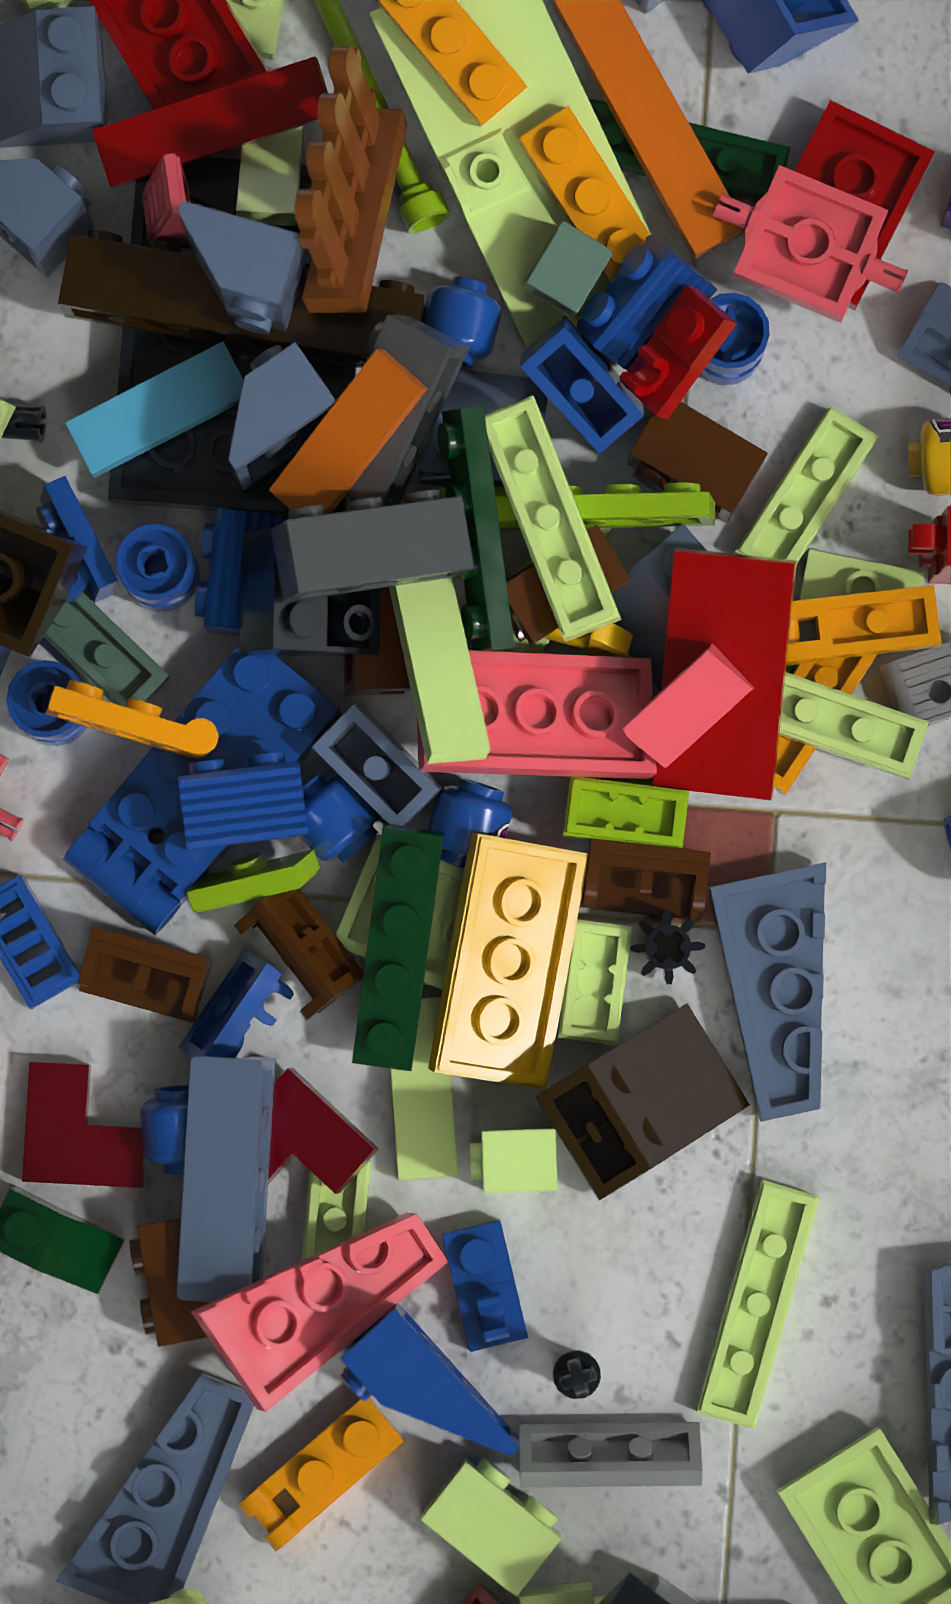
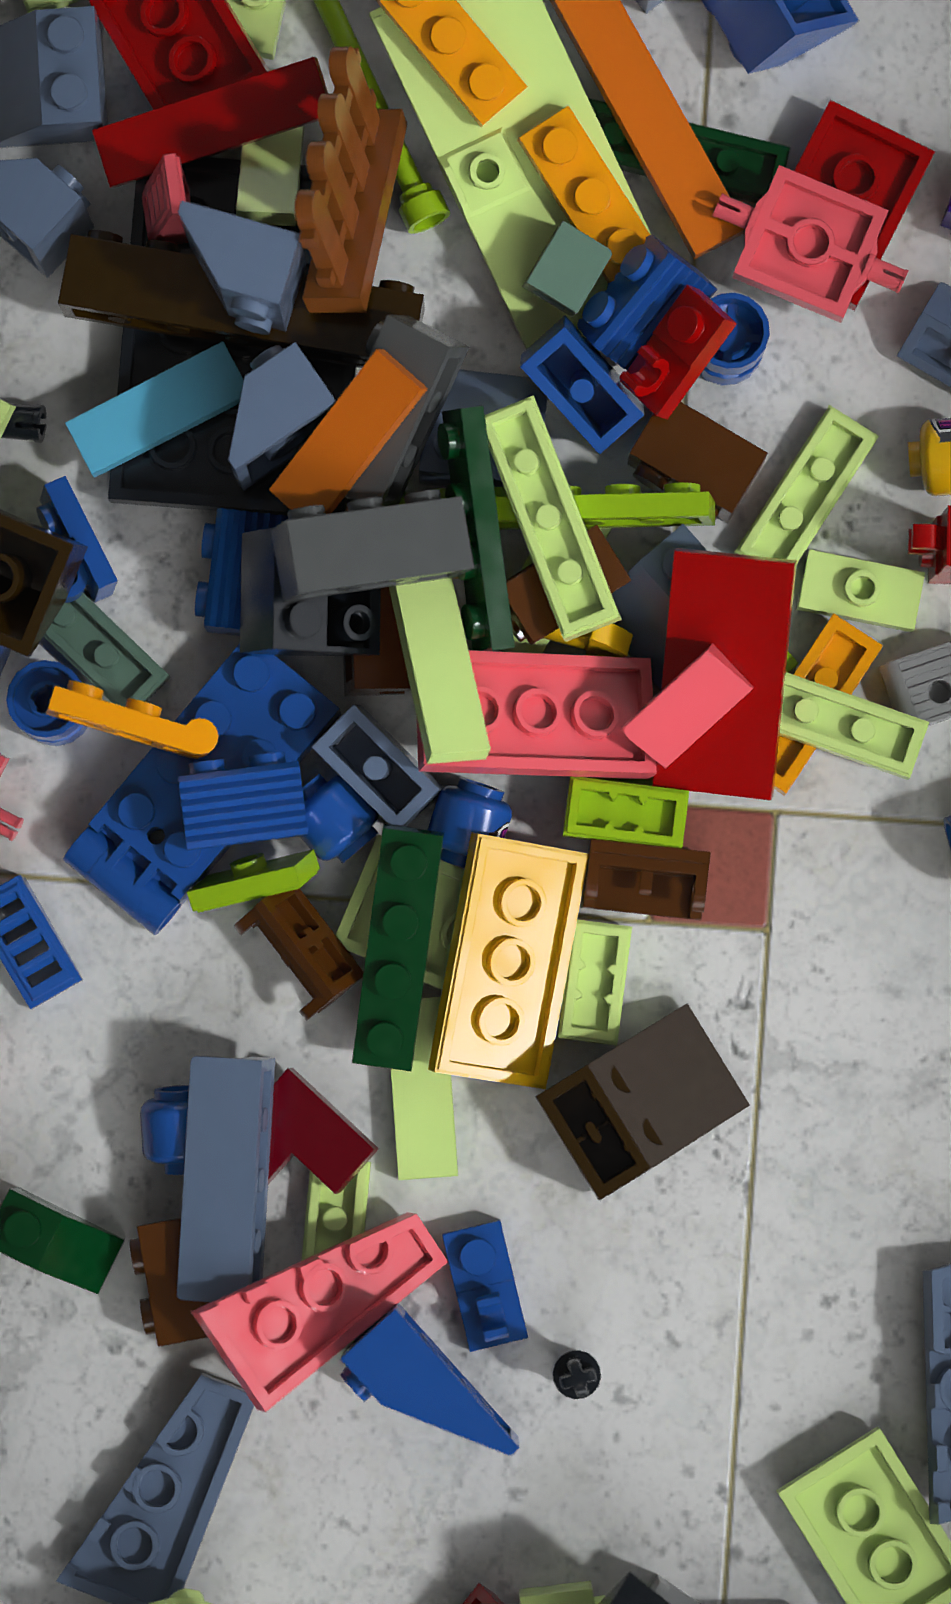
(63, 1145): dark red tile -> none
(144, 974): reddish brown hinge -> none
(157, 567): blue wheel -> none
(237, 1000): blue plate -> none
(323, 1470): light orange plate -> none
(465, 315): blue head -> none
(493, 1524): yellowish green brick -> none
(515, 1160): yellowish green brick -> none
(610, 1454): light grey plate -> none
(649, 947): black gear -> none
(757, 1304): yellowish green tile -> none
(774, 966): sand blue wing -> none
(865, 624): light orange plate -> none

